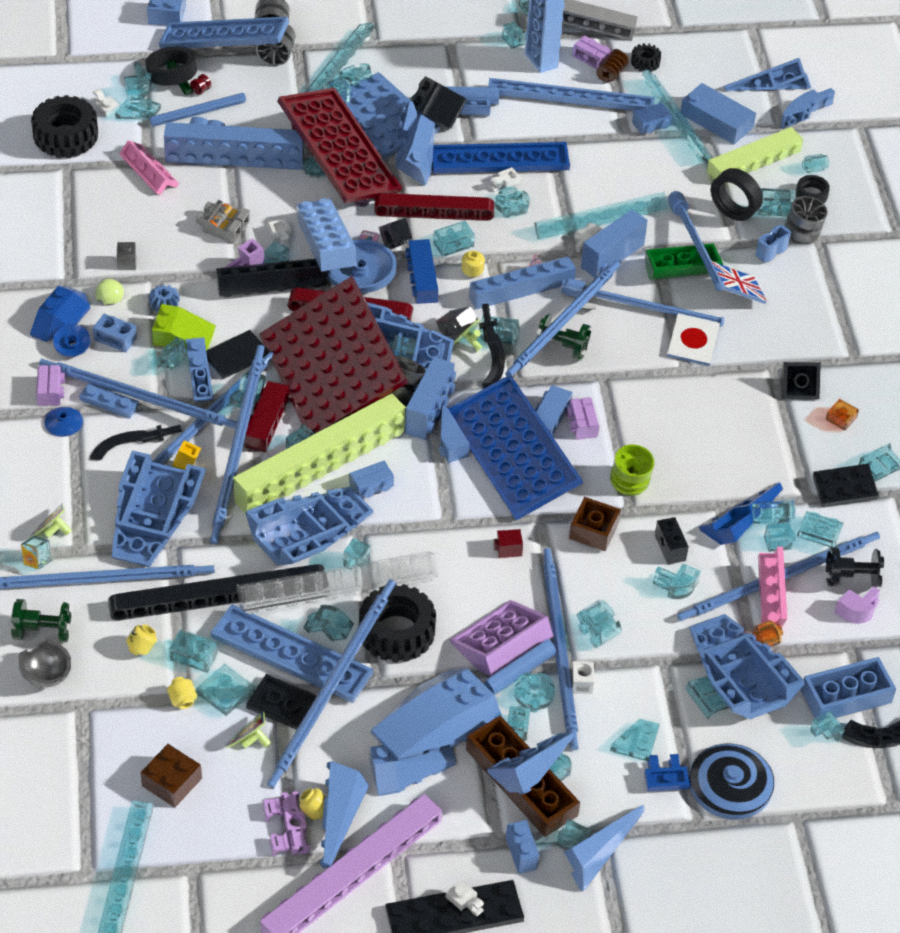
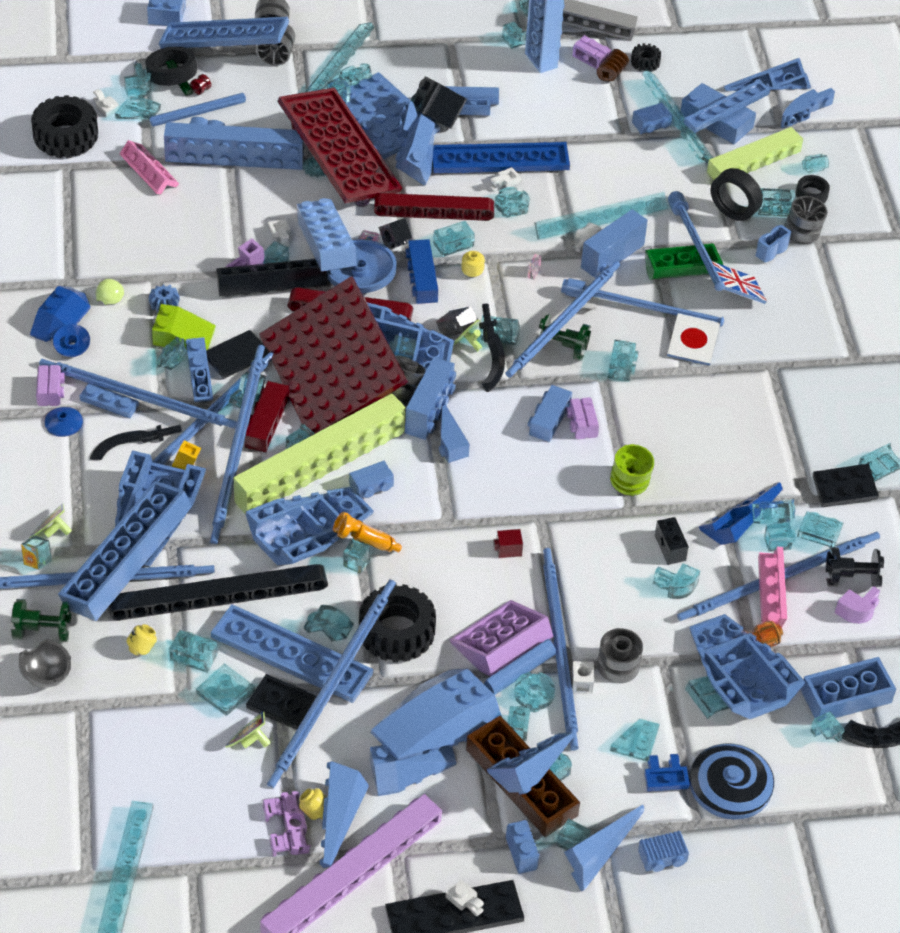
(114, 332): medium blue brick -> none
(125, 550): none -> medium blue brick
(126, 255): flat silver brick -> none
(171, 775): reddish brown brick -> none
(182, 693): light yellow head -> none
(223, 220): light grey hips -> none
(336, 581): clear brick -> none
(362, 532): none -> light orange piece
(514, 447): blue plate -> none
(521, 282): medium blue brick -> none
(571, 95): medium blue plate -> none
(594, 523): reddish brown brick -> none
(598, 623): clear light blue brick -> none
(620, 655): none -> flat silver wheel
(622, 359): none -> clear light blue brick
(663, 851): none -> medium blue brick
(726, 106): none -> medium blue plate
(800, 380): black slope -> none
(842, 414): clear orange piece -> none

